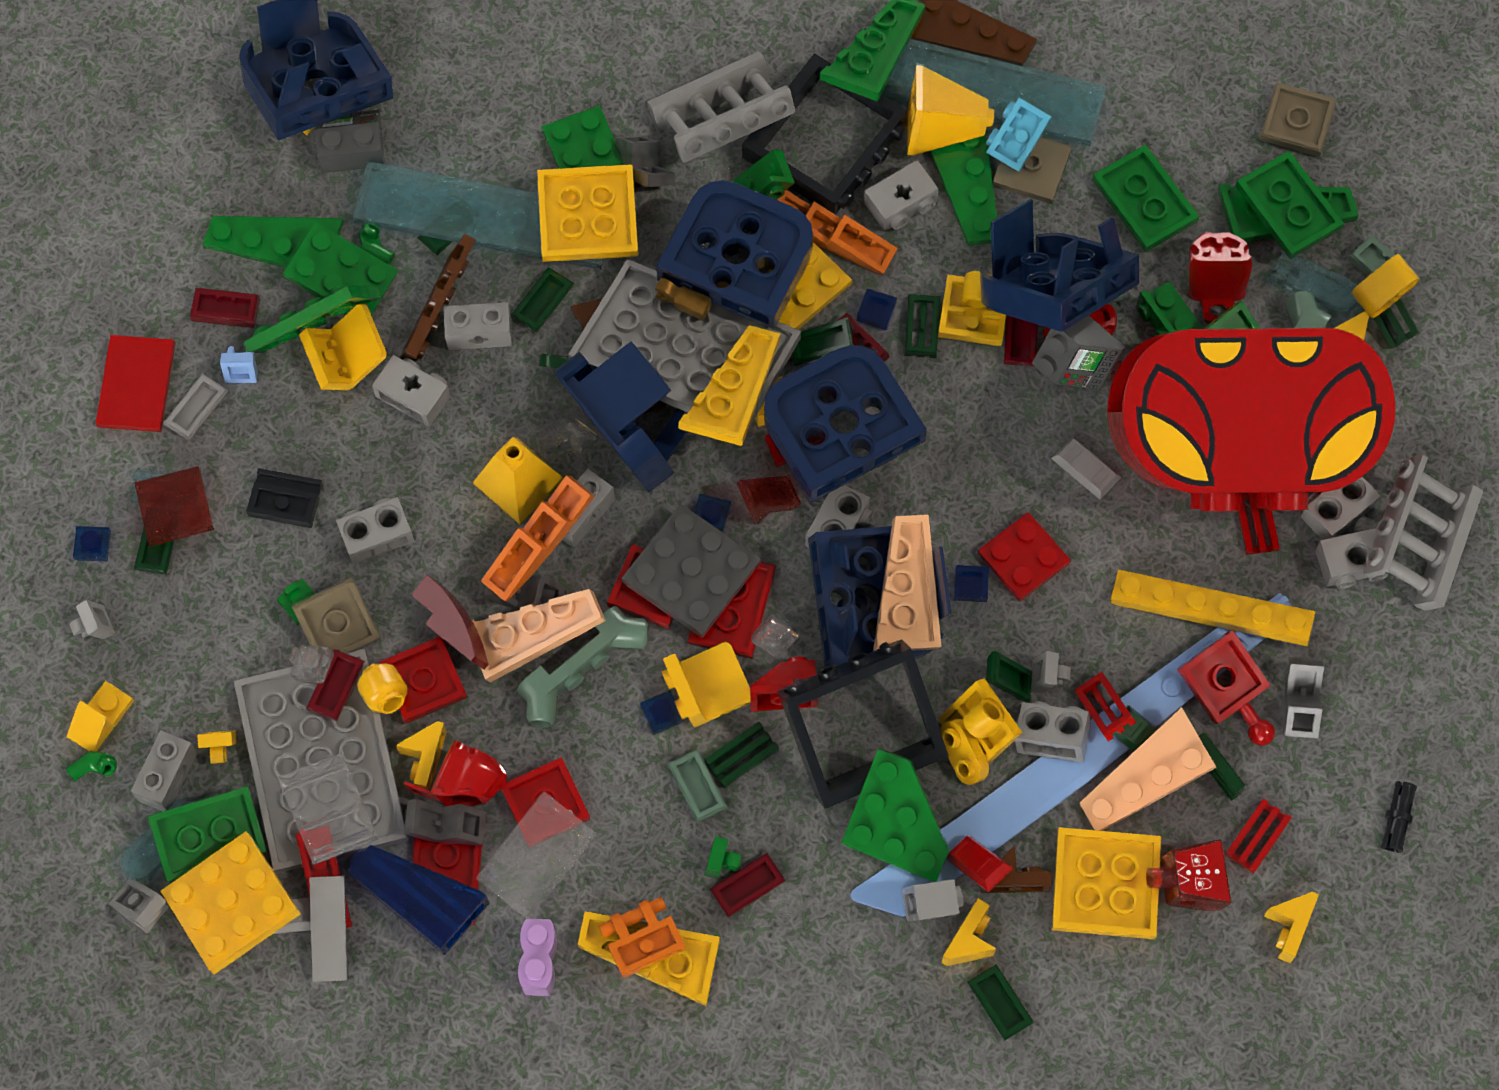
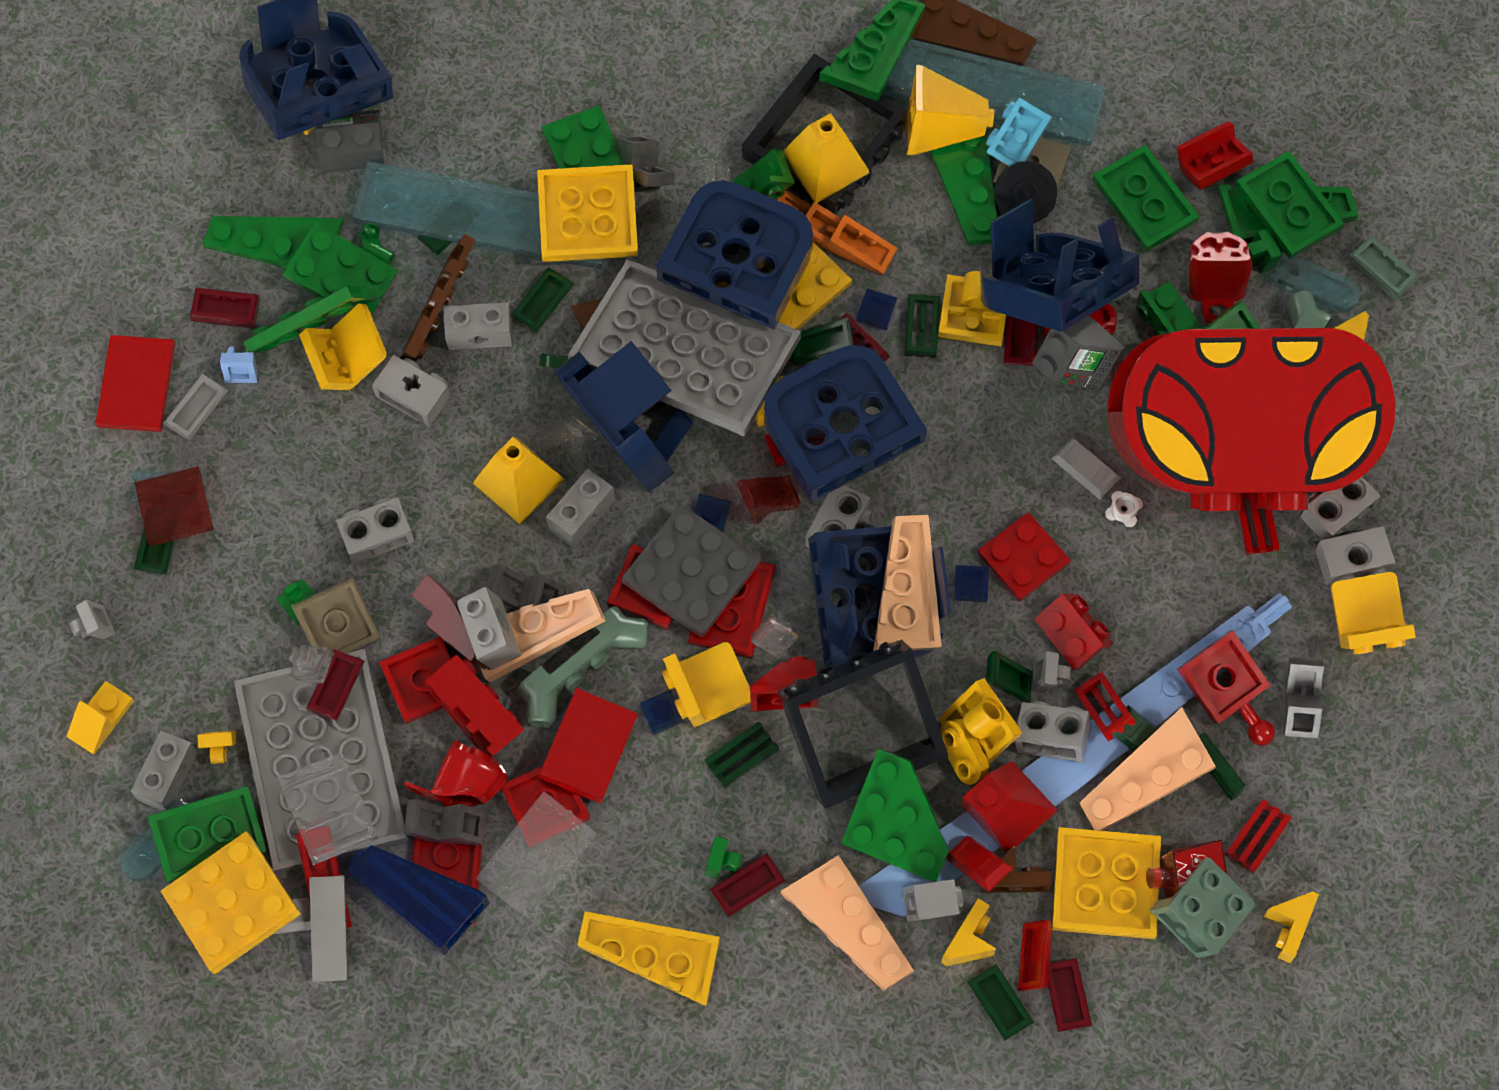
(91, 543): clear blue plate -> none
(94, 762): green arm -> none
(139, 904): light grey slope -> none
(284, 498): black plate -> none
(382, 688): yellow head -> none
(427, 747): yellow slope -> none
(473, 706): none -> red wedge
(488, 628): none -> light grey brick
(538, 538): orange slope -> none
(539, 948): lavender brick -> none
(588, 745): none -> red tile
(646, 946): orange plate -> none
(684, 299): pearl gold bar -> none
(697, 785): sand green tile -> none
(715, 89): light grey fence -> none
(734, 390): yellow wing -> none
(824, 159): none -> yellow slope
(845, 915): none -> light nougat wing
(909, 183): light grey brick -> none
(1008, 806): none -> red slope
(1024, 182): none -> black tile
(1035, 955): none -> red tile
(1068, 996): none -> dark red tile
(1073, 629): none -> red bracket
(1126, 500): none -> white plate
(1205, 909): none -> sand green bracket
(1213, 156): none -> red bracket
(1213, 607): yellow plate -> none
(1264, 251): none -> green tile
(1298, 119): dark tan plate -> none
(1370, 613): none -> yellow bracket
(1385, 286): yellow beam -> none
(1399, 816): black pin -> none
(1402, 337): dark green tile -> none
(1450, 540): light grey fence -> none

